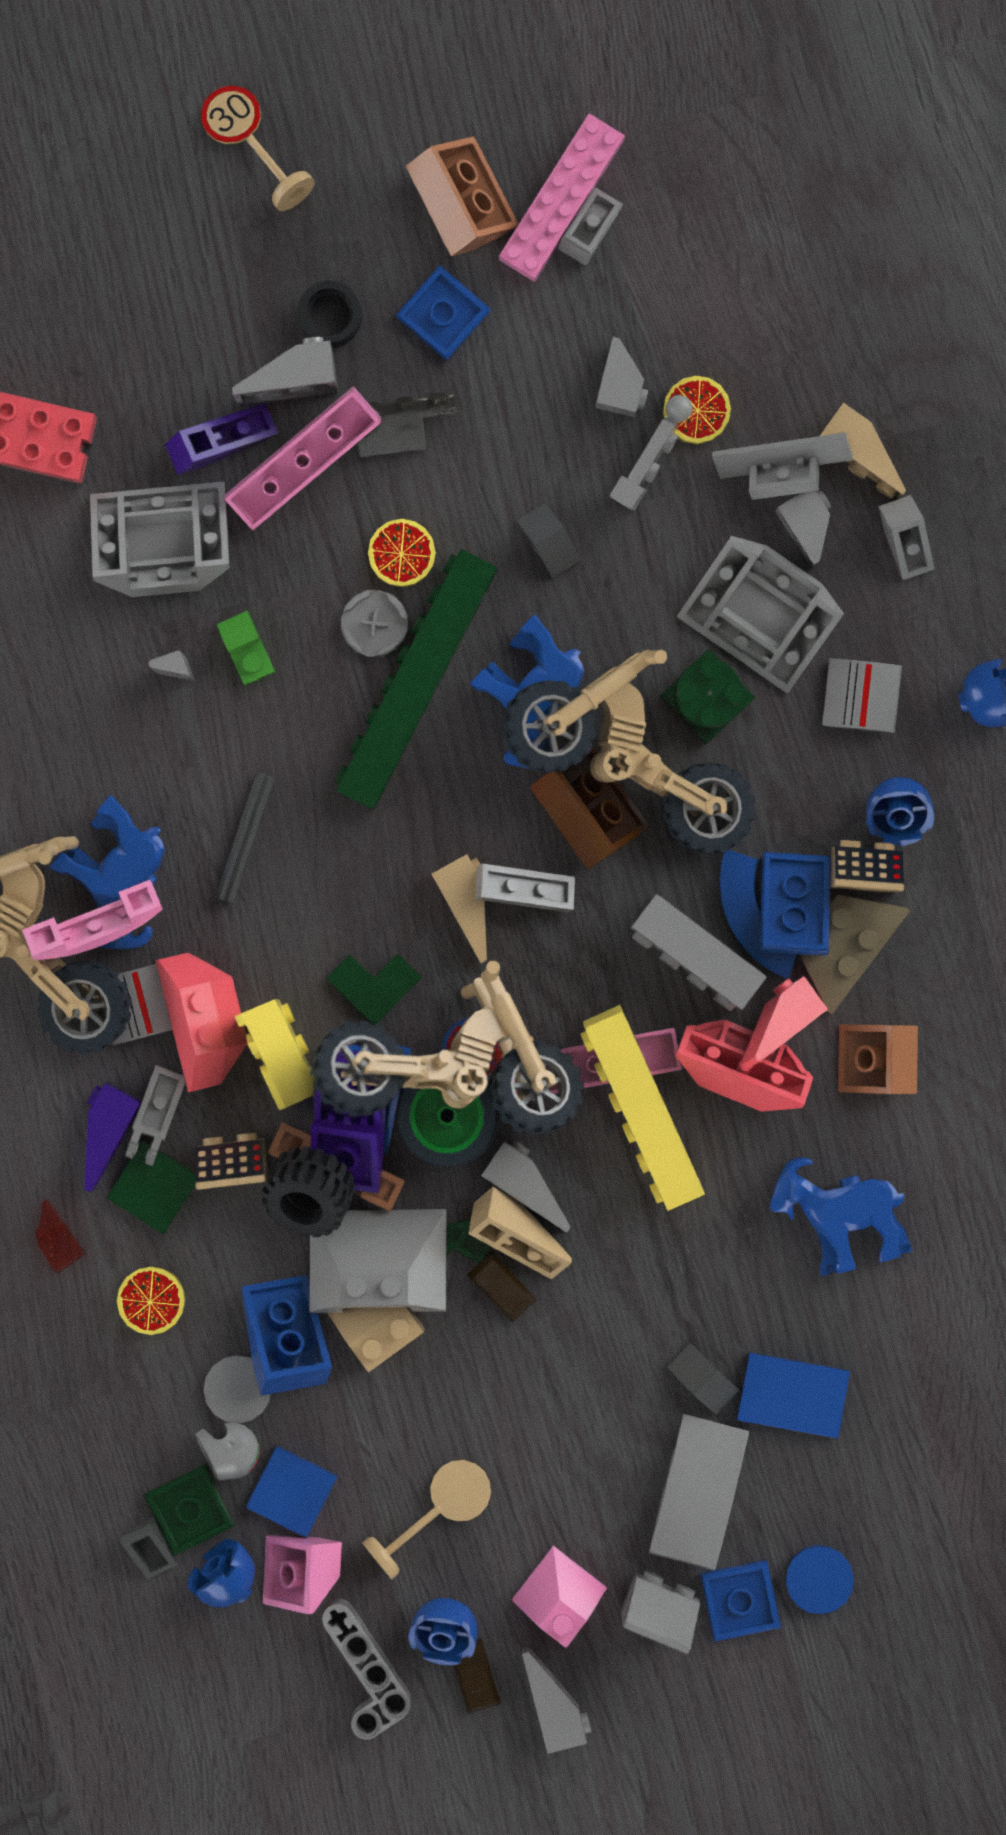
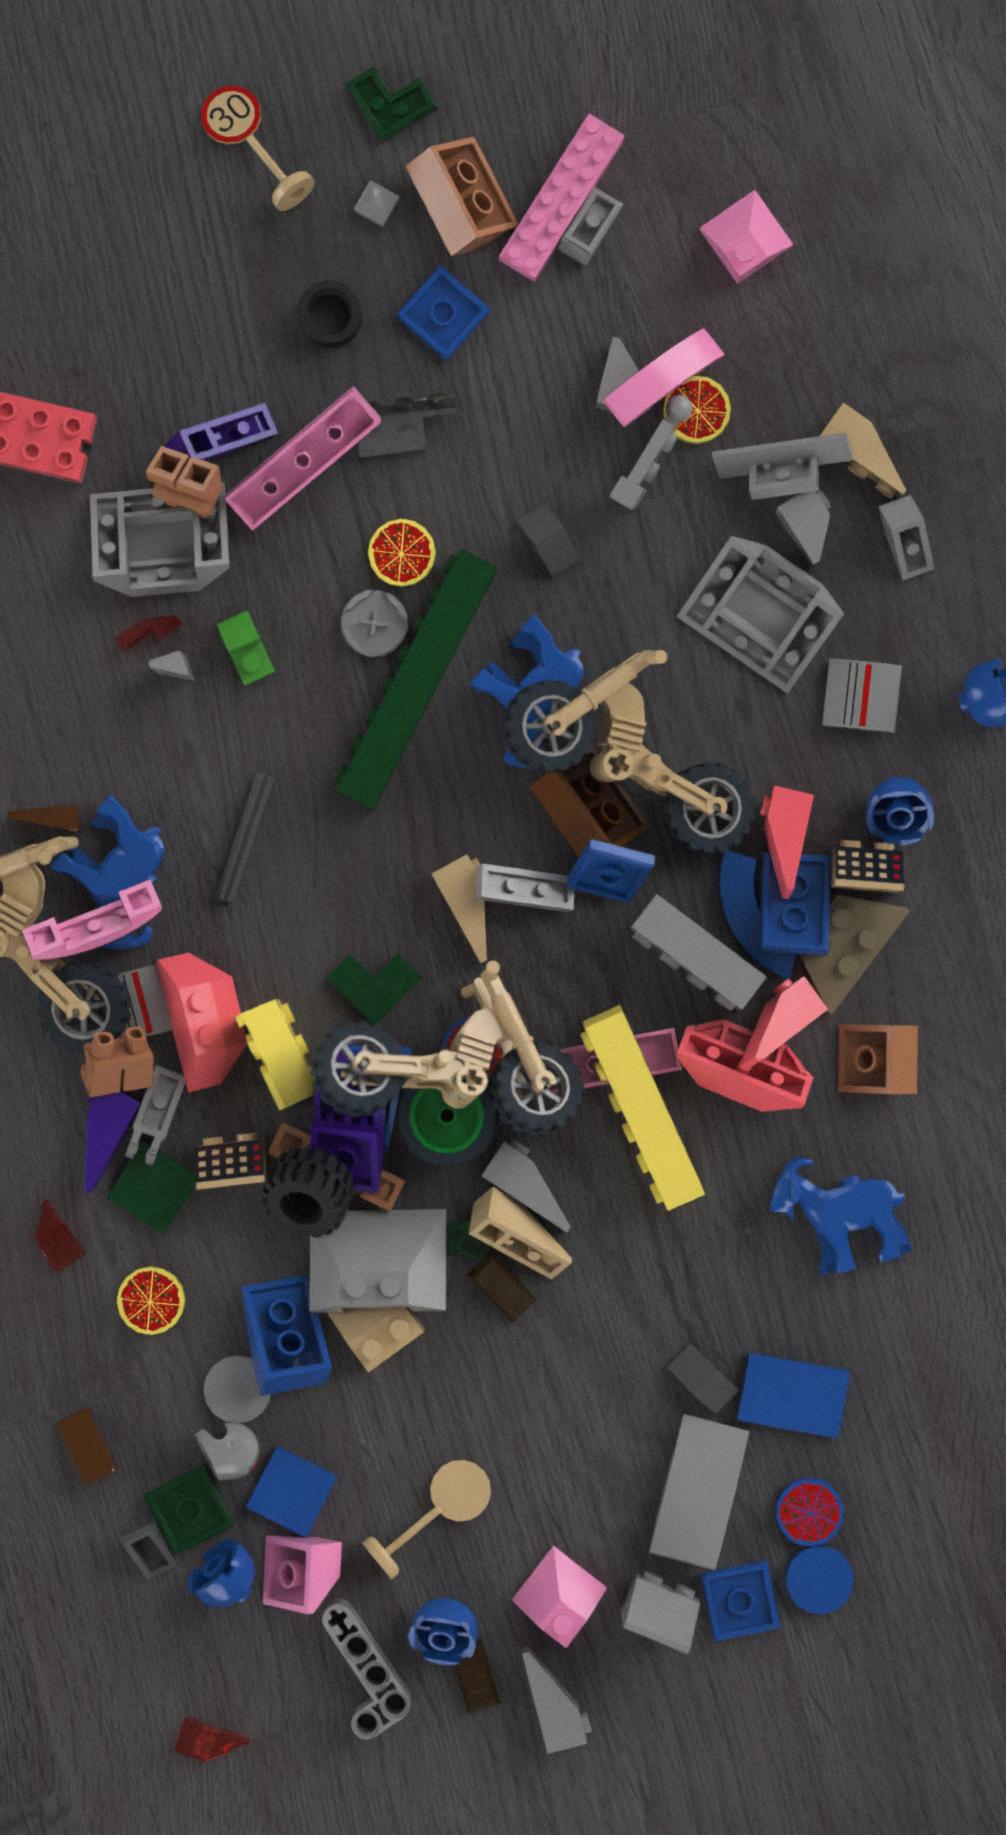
(58, 817): none -> reddish brown slope
(87, 1446): none -> reddish brown slope
(117, 1063): none -> nougat hips
(159, 626): none -> clear red slope
(185, 481): none -> nougat hips
(207, 1742): none -> clear red slope
(297, 373): light grey slope -> none
(376, 203): none -> light grey tile
(386, 111): none -> dark green tile
(610, 871): none -> blue tile
(663, 376): none -> bright pink slope
(707, 696): dark green piece -> none
(746, 236): none -> bright pink slope
(785, 830): none -> coral slope
(809, 1511): none -> tile

